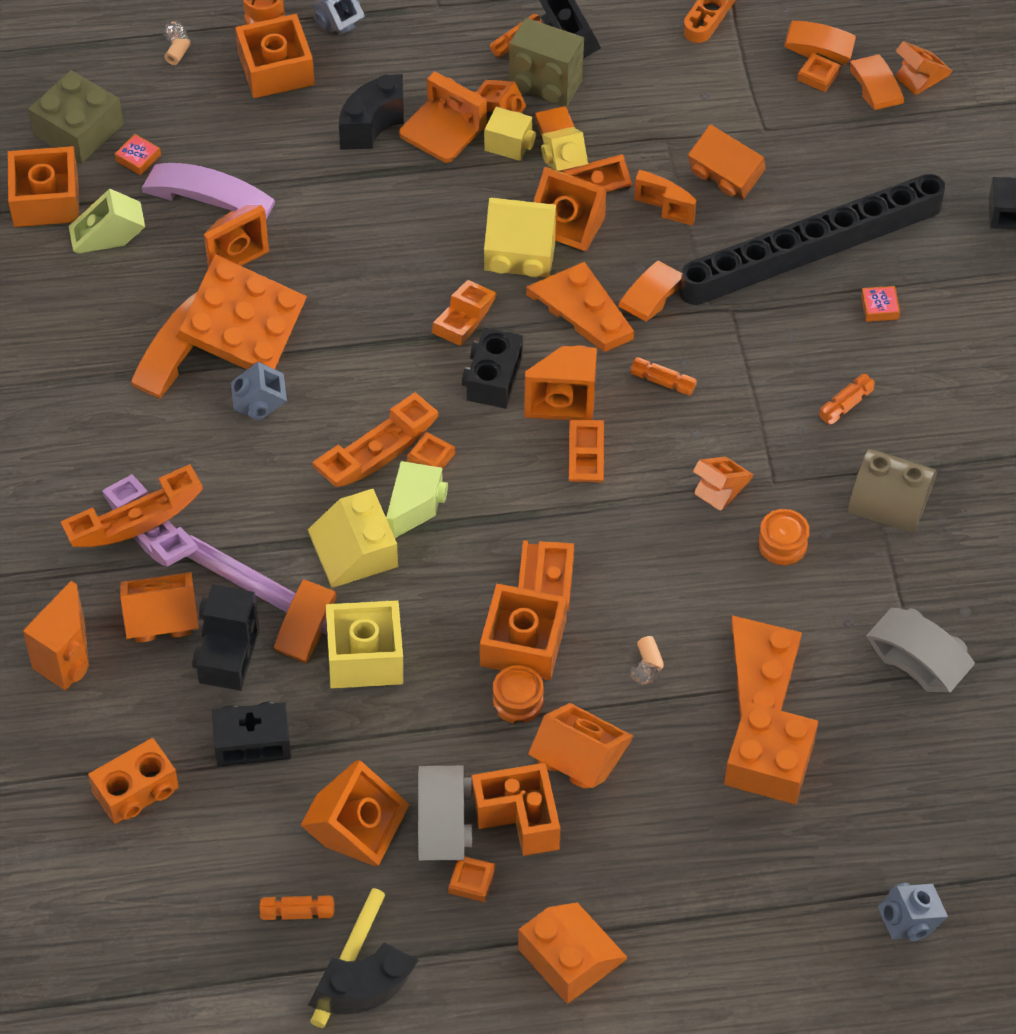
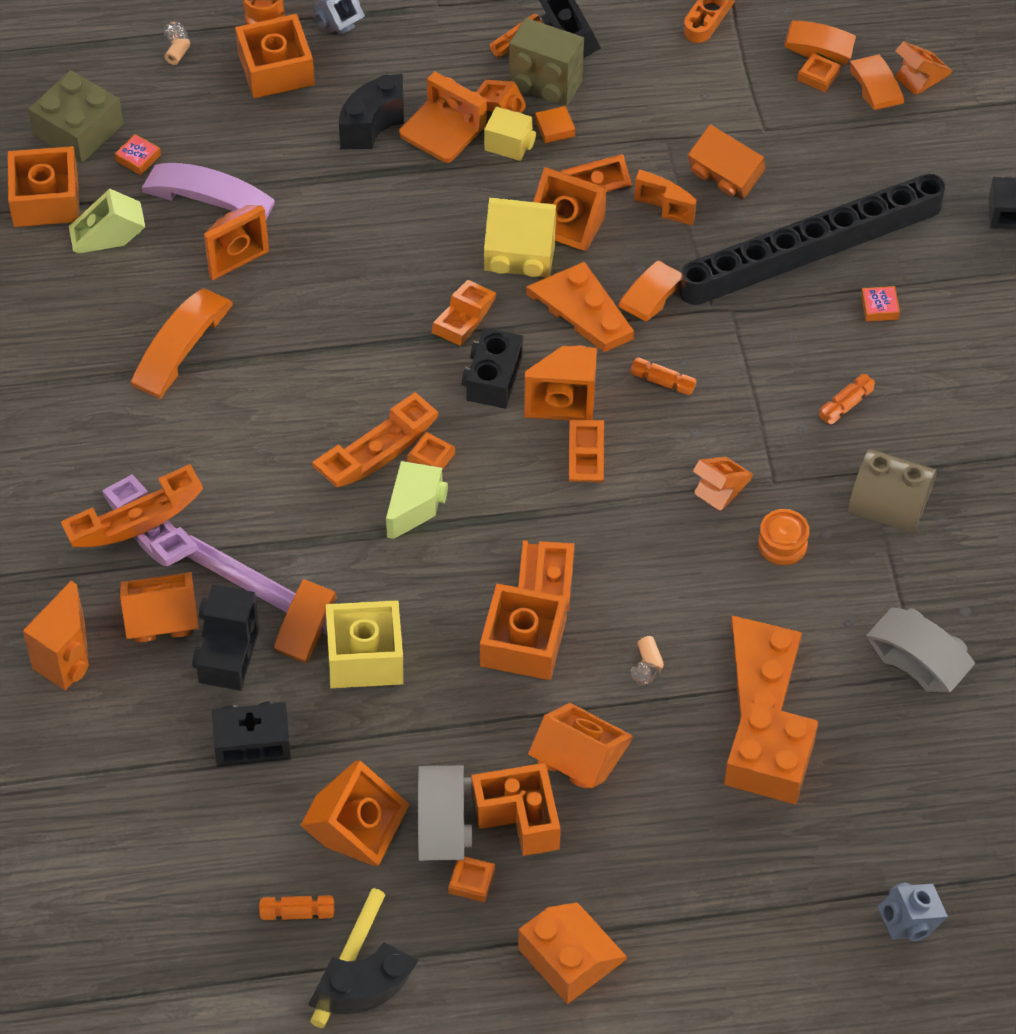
(128, 774): orange brick -> none
(241, 315): orange plate -> none
(258, 391): sand blue brick -> none
(354, 539): light yellow slope -> none
(518, 694): orange wheel -> none
(564, 149): light yellow brick -> none

